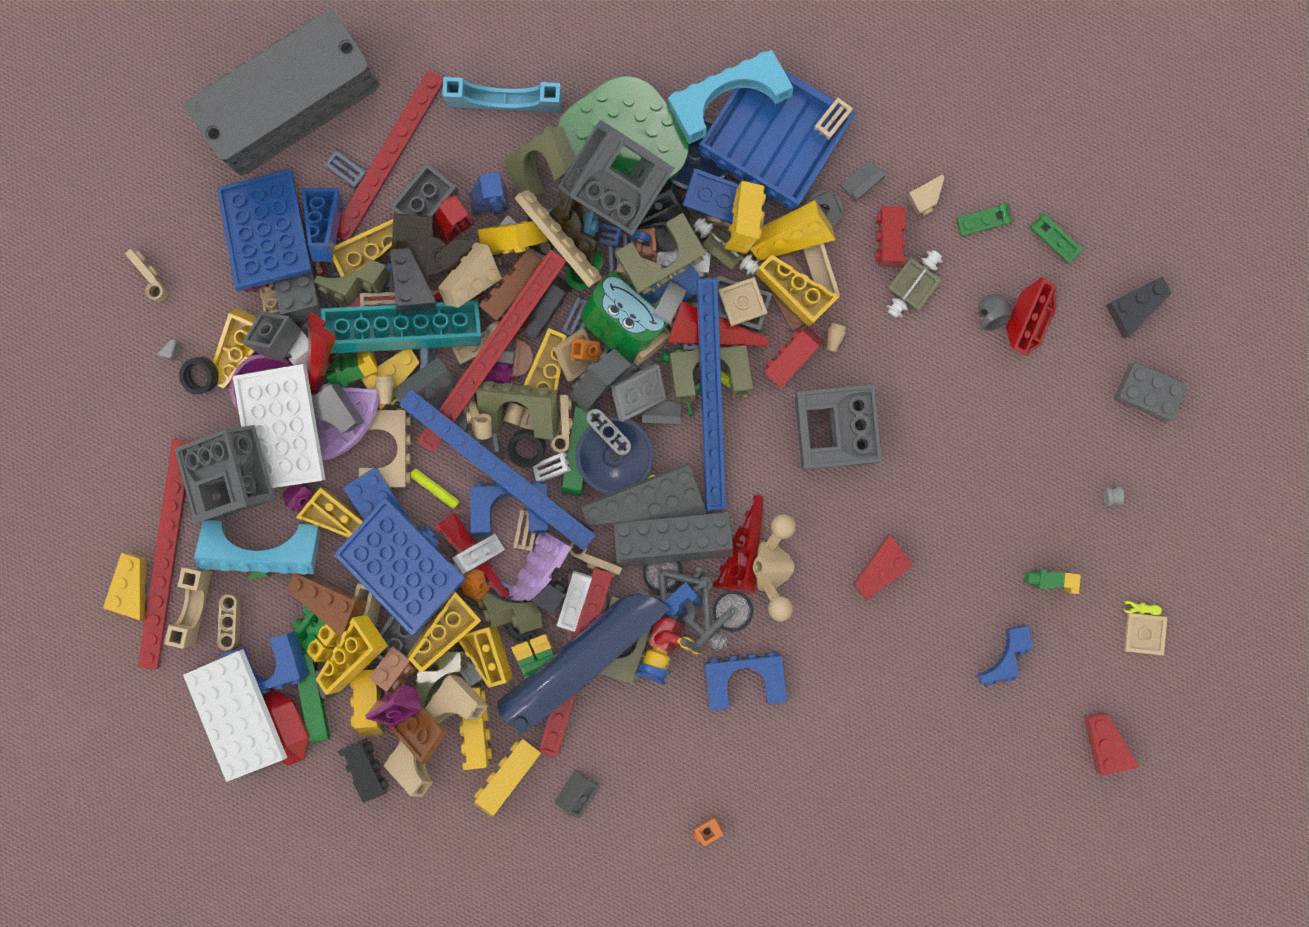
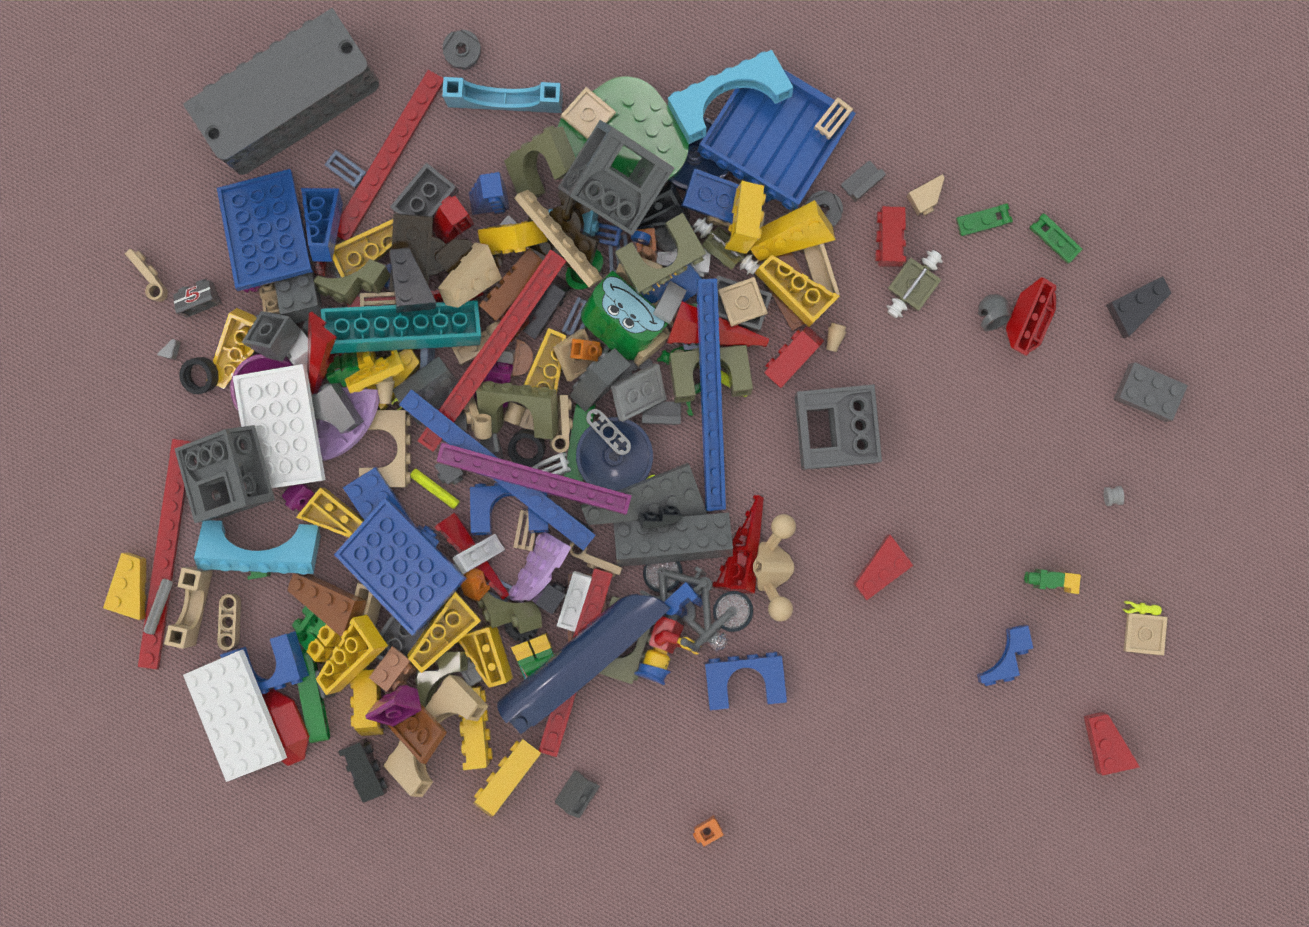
(158, 606): none -> light grey axle
(196, 298): none -> dark grey slope
(382, 369): none -> yellow wing
(449, 474): none -> dark grey brick
(472, 48): none -> dark grey plate
(533, 478): none -> magenta plate
(586, 112): none -> tan tile
(665, 516): none -> black slope

